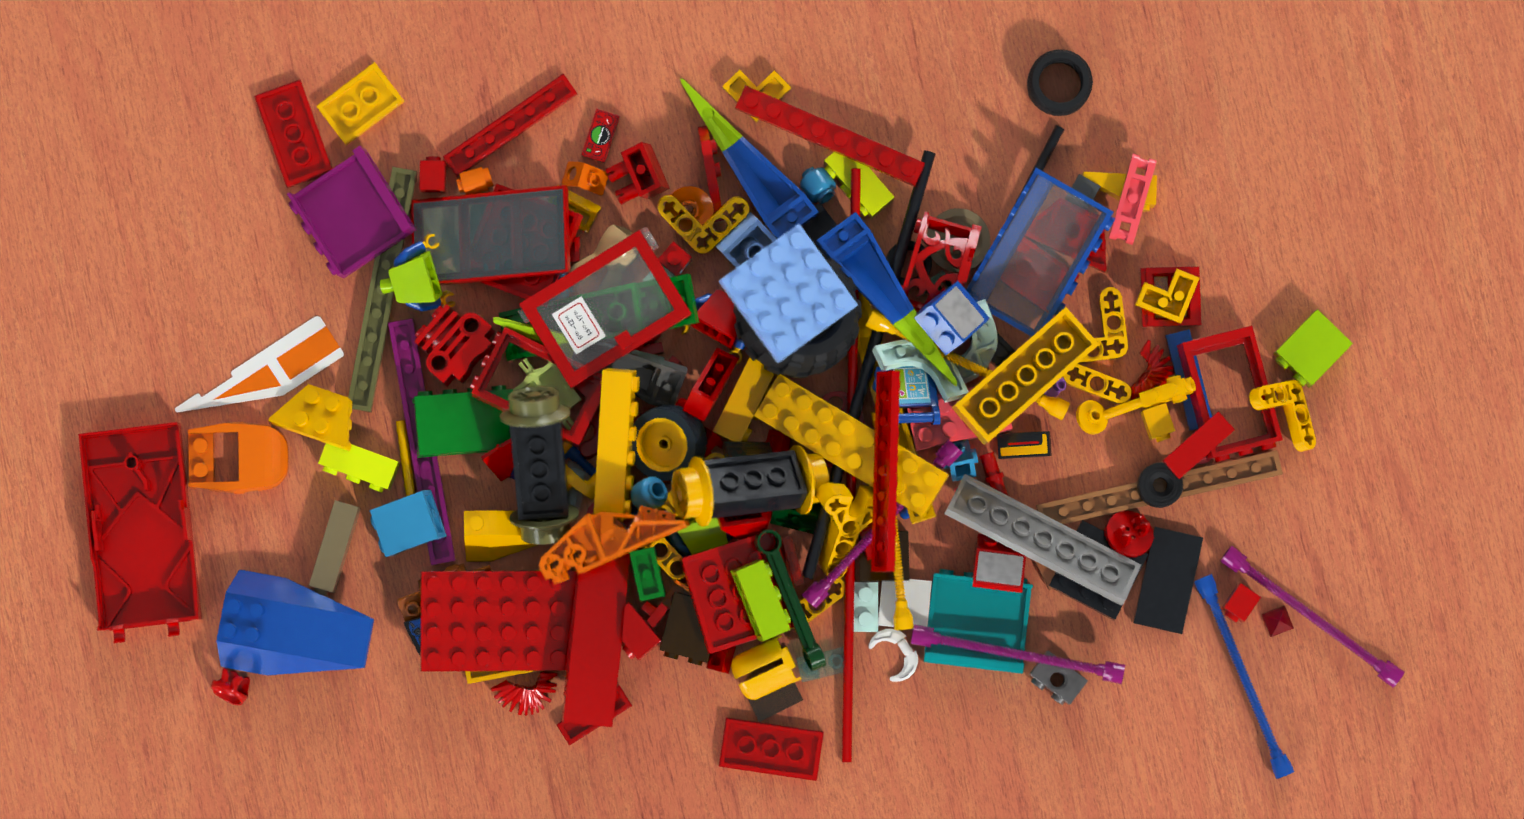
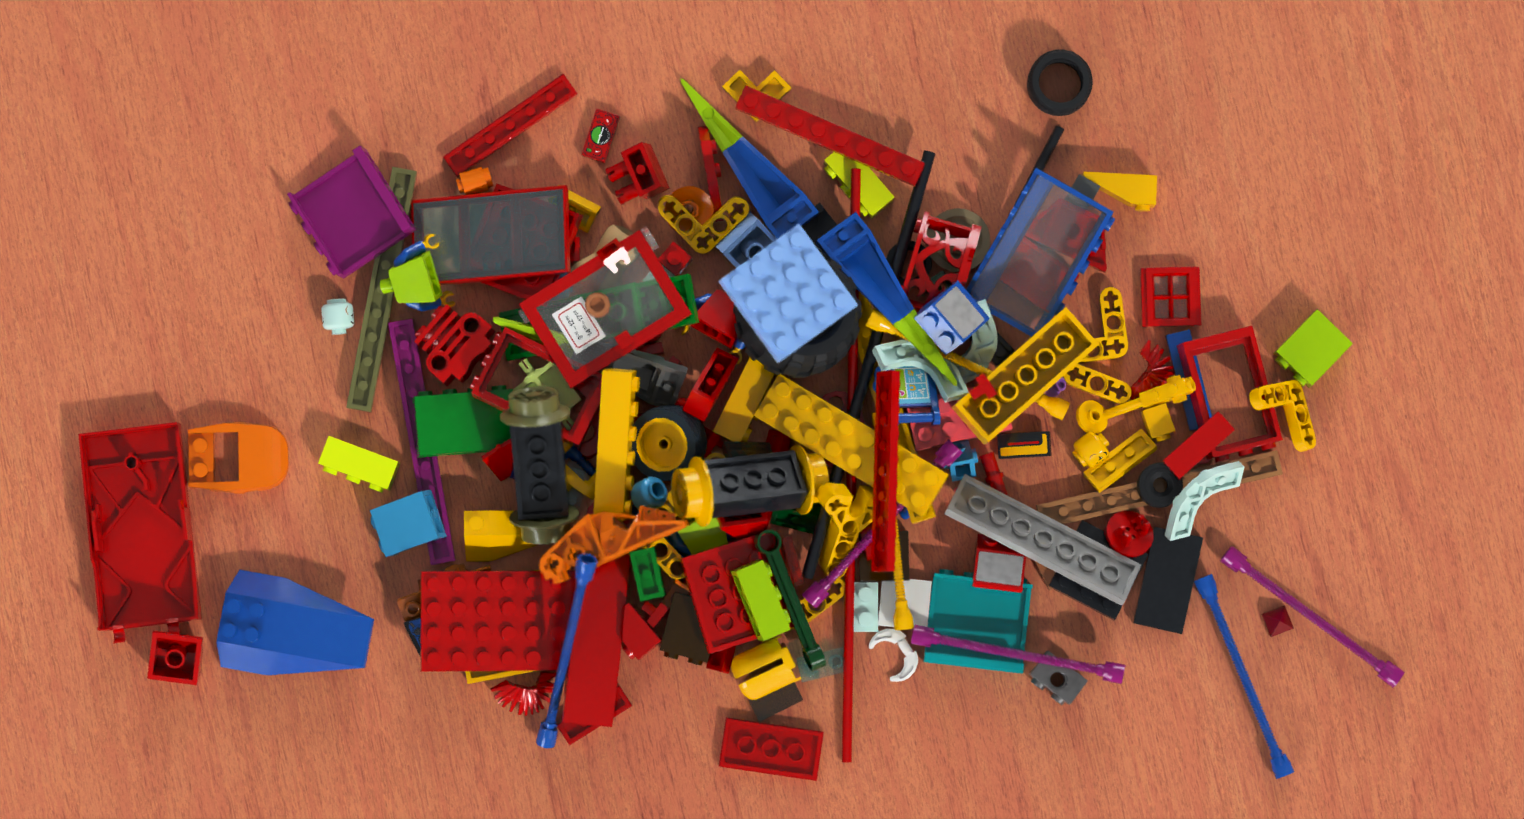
(175, 658): none -> red slope
(231, 687): red piece -> none
(275, 368): white sticker -> none
(293, 133): red tile -> none
(317, 415): yellow wing -> none
(334, 548): dark tan brick -> none
(337, 316): none -> light aqua head
(360, 103): yellow tile -> none
(405, 457): yellow bar -> none
(432, 175): red brick -> none
(584, 572): none -> blue hose
(586, 177): orange bracket -> none
(597, 305): none -> nougat tile
(613, 253): none -> tile
(817, 185): dark azure head -> none
(984, 387): none -> red tile
(1090, 449): none -> yellow head
(1120, 460): none -> yellow plate
(1132, 199): coral plate -> none
(1170, 303): yellow brick -> none
(1198, 490): none -> light aqua plate
(1240, 603): red brick -> none

